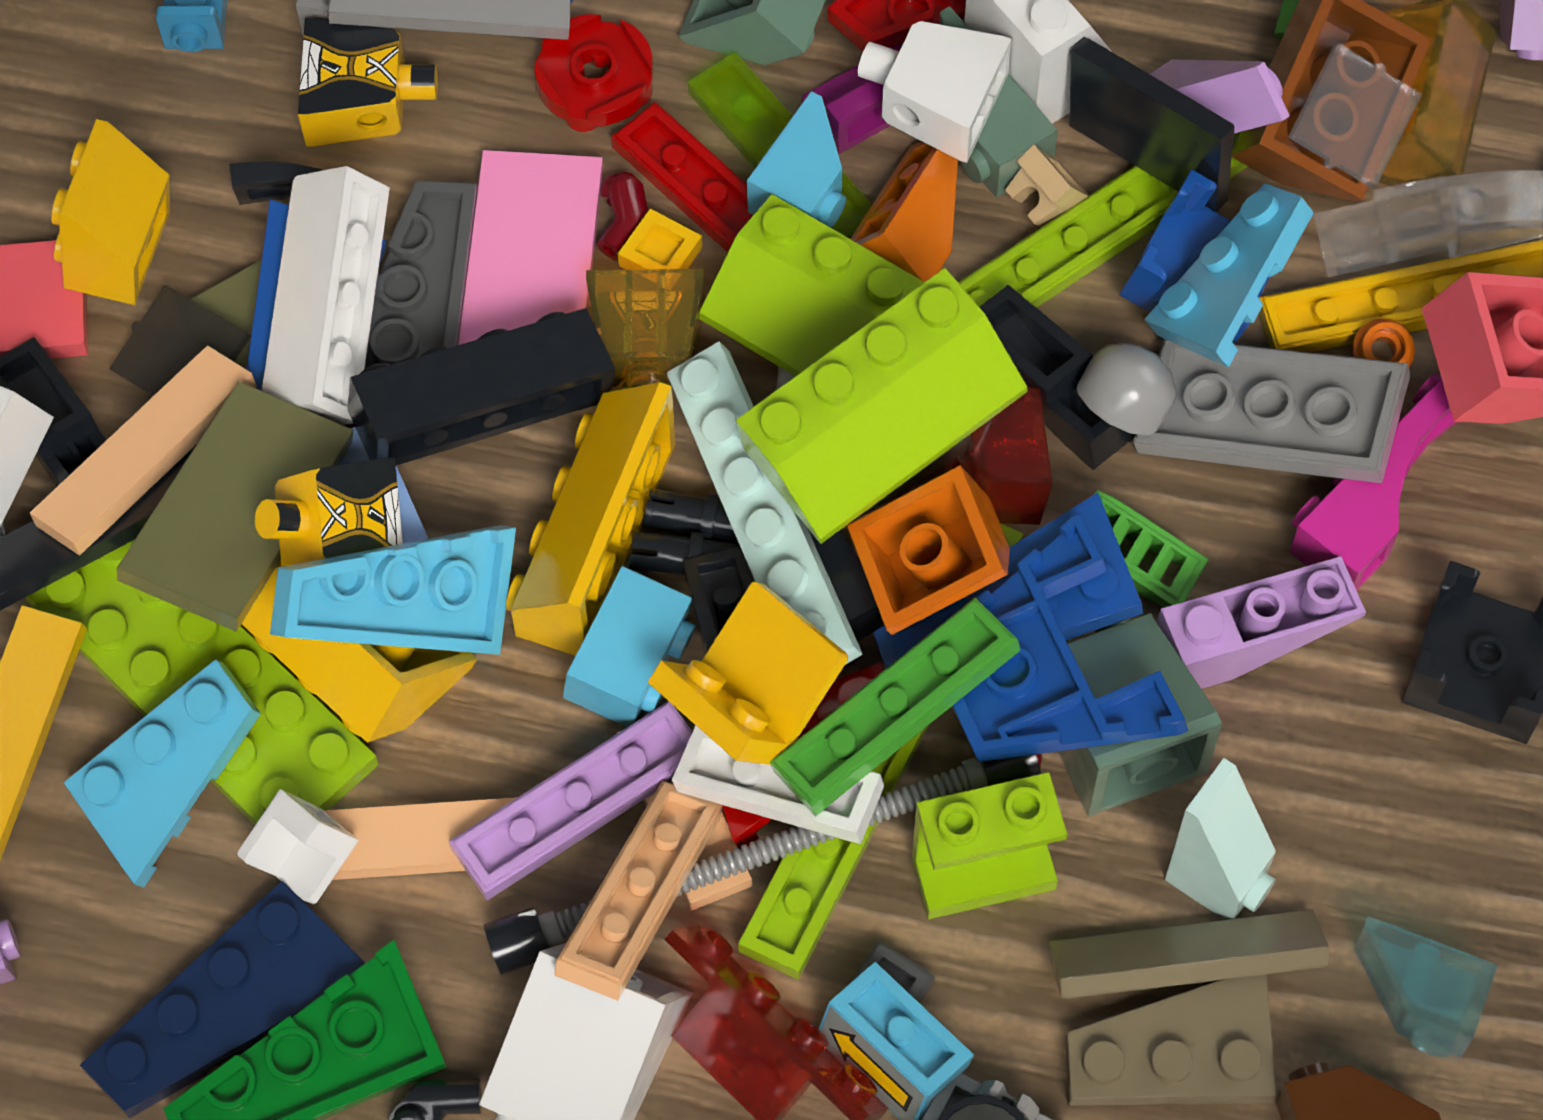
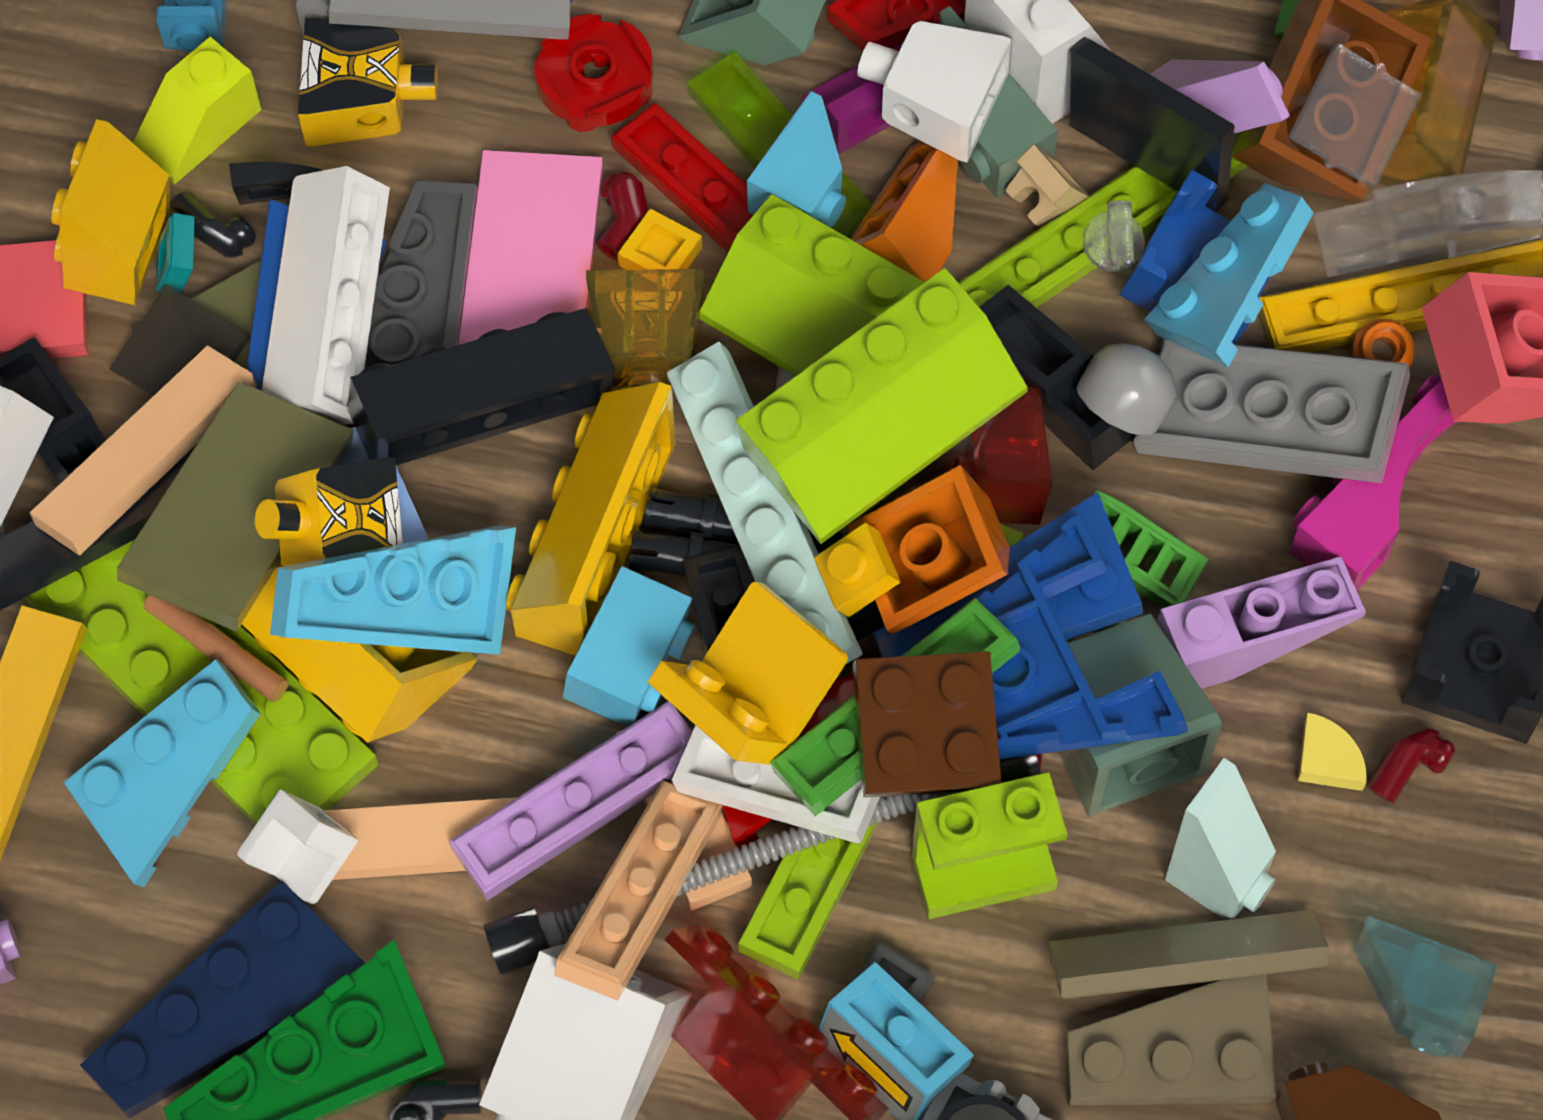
(175, 253): none -> teal tile
(197, 109): none -> neon yellow slope
(218, 646): none -> nougat piece
(225, 239): none -> black arm
(857, 570): none -> yellow plate
(926, 724): none -> reddish brown plate
(1114, 238): none -> clear plate
(1330, 755): none -> light yellow tile
(1404, 757): none -> dark red arm

